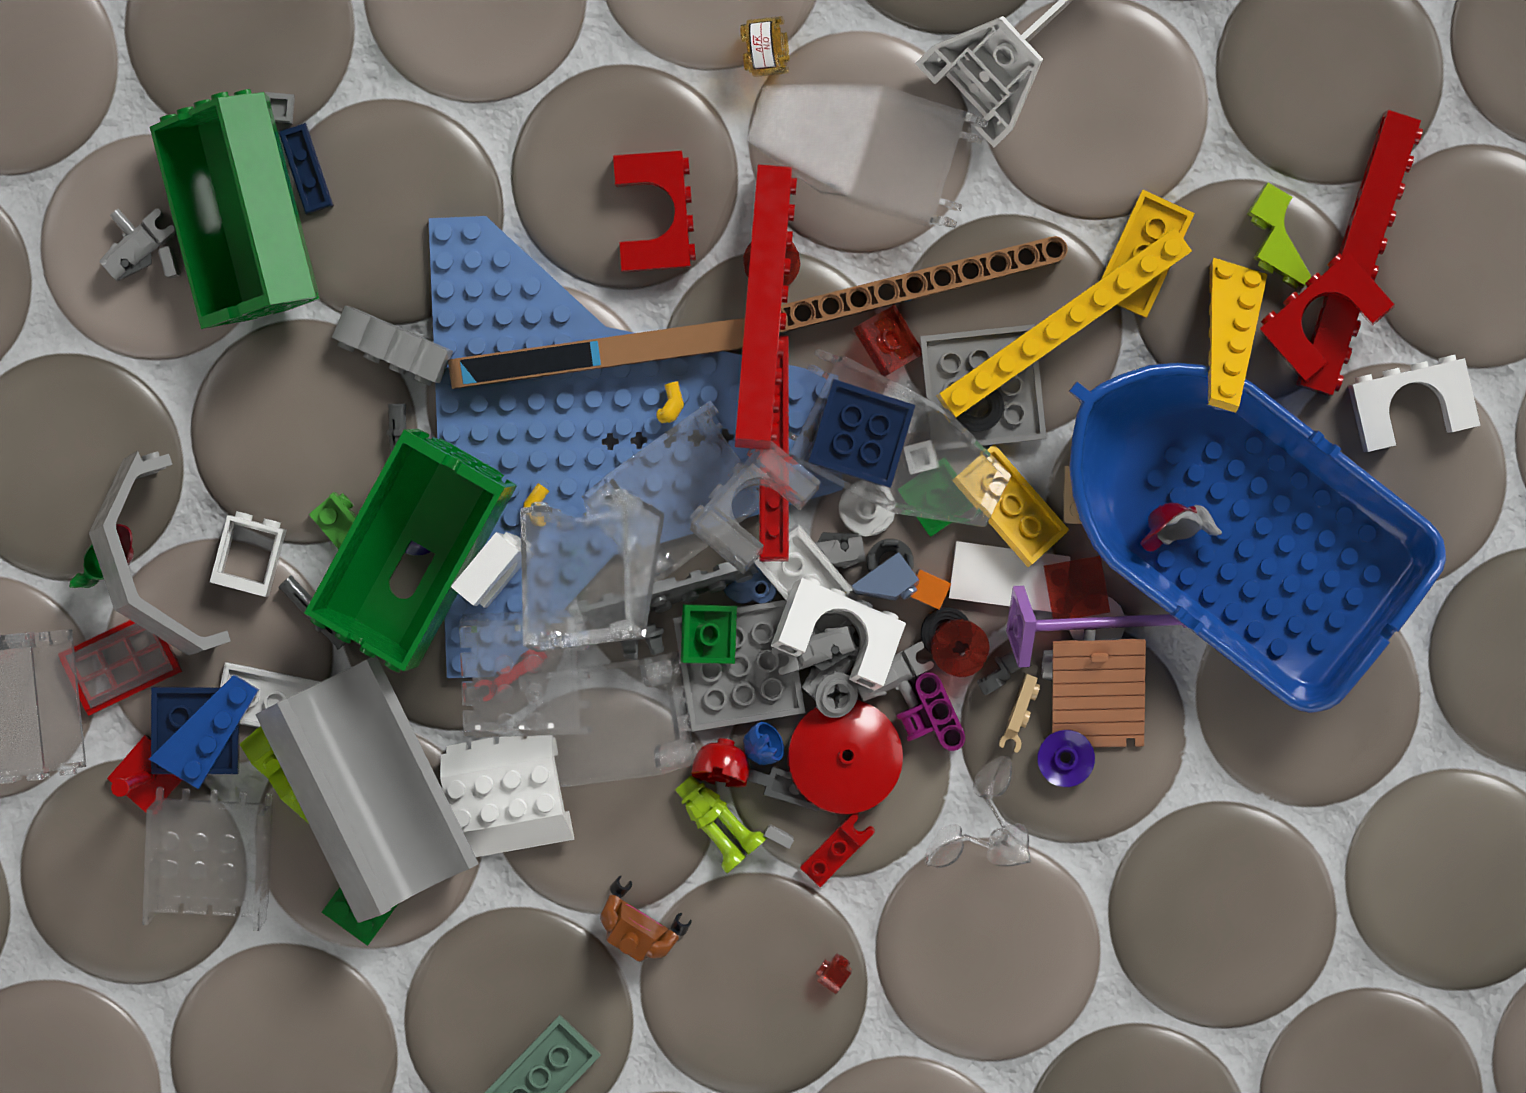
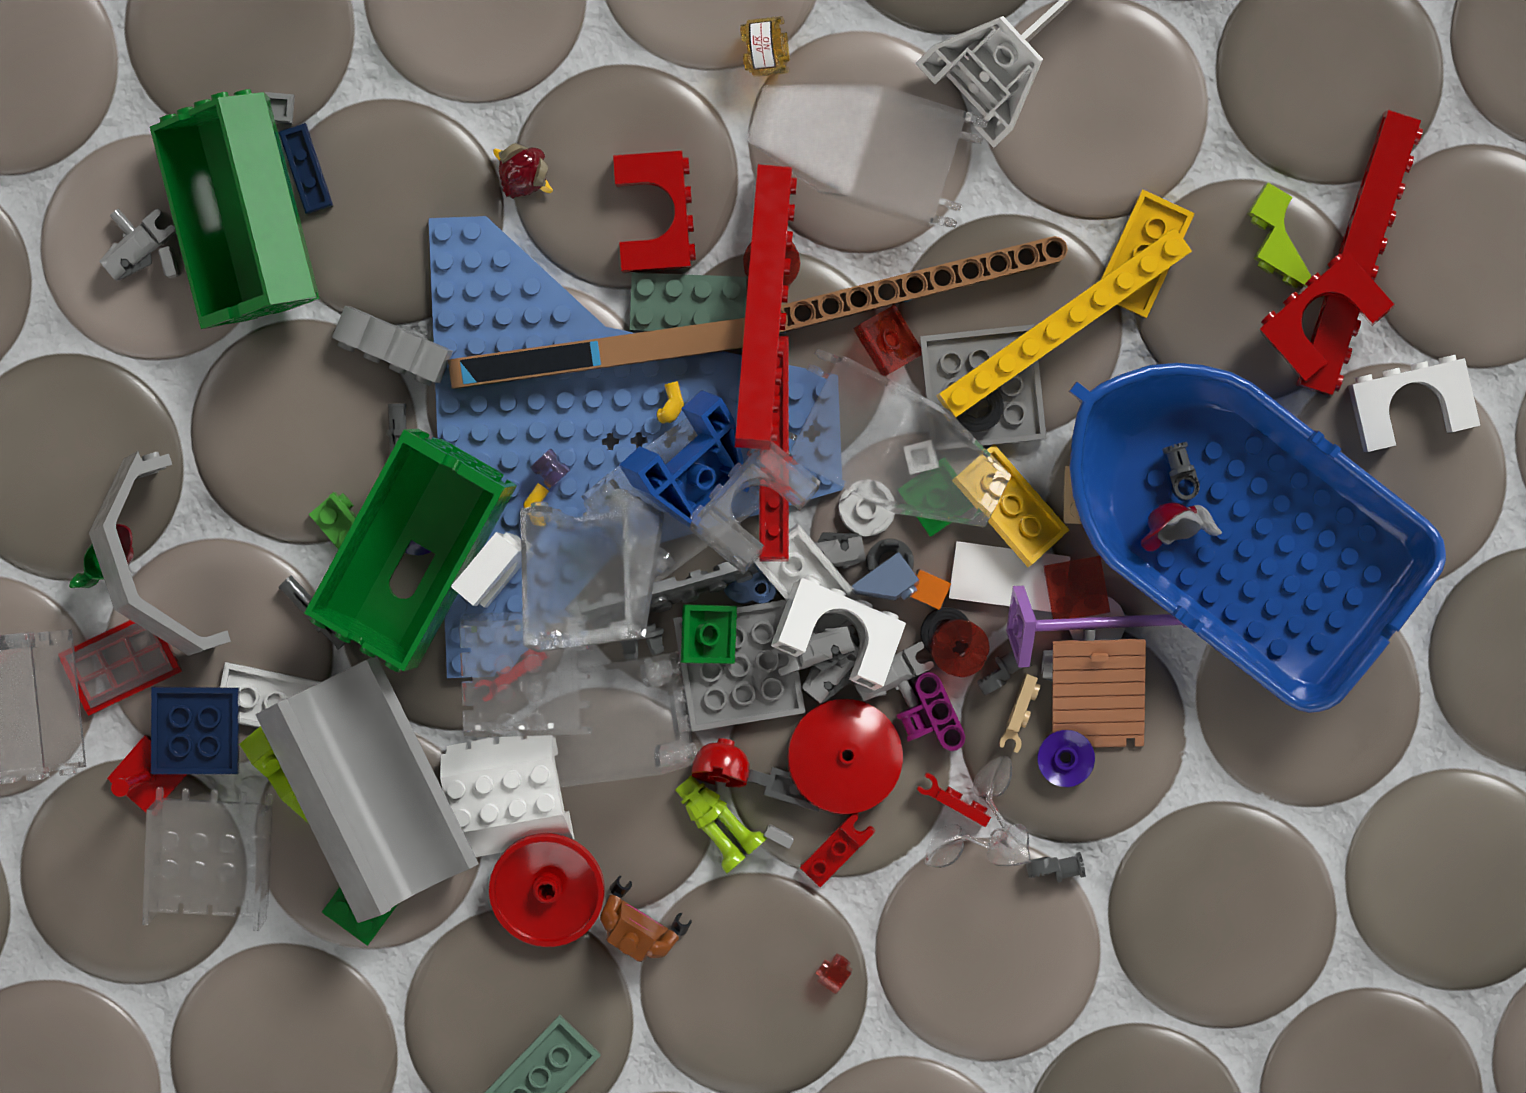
(203, 737): blue wing -> none
(240, 583): white window -> none
(522, 170): none -> dark red hair
(543, 914): none -> red dish
(547, 462): none -> clear purple wheel
(684, 300): none -> sand green plate
(697, 468): none -> blue wedge
(763, 744): blue piece -> none
(843, 702): light grey gear -> none
(861, 433): dark blue plate -> none
(952, 799): none -> red plate
(1063, 867): none -> dark grey connector
(1181, 470): none -> dark grey connector
(1233, 322): yellow wing -> none

